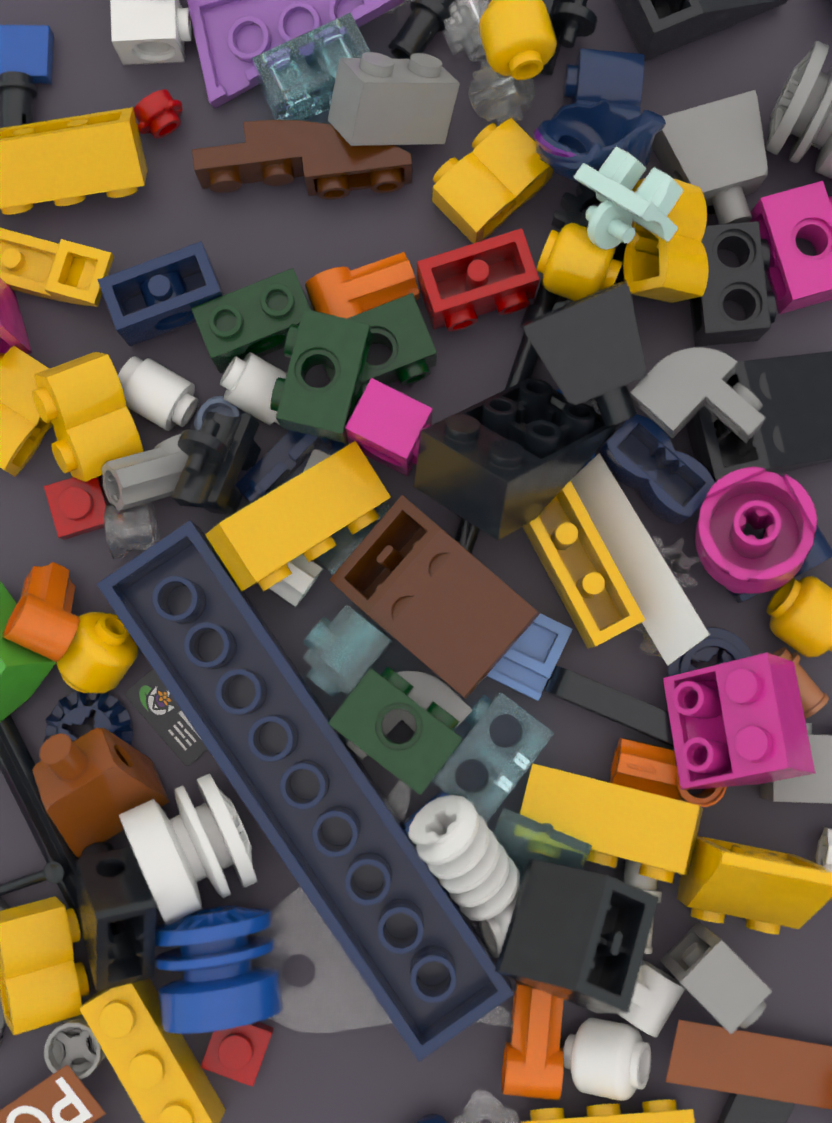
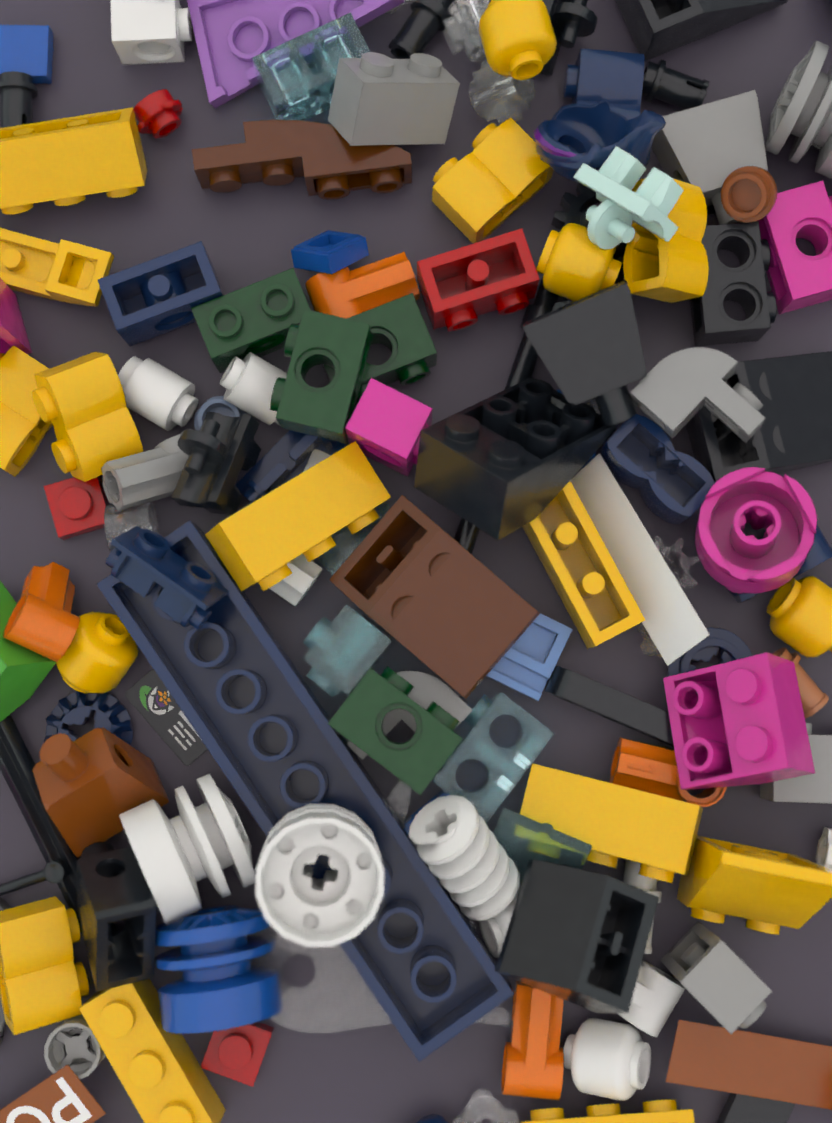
(145, 559): none -> dark blue hinge
(327, 908): none -> white wheel
(329, 251): none -> blue tile
(672, 86): none -> black pin
(748, 194): none -> dark orange plate

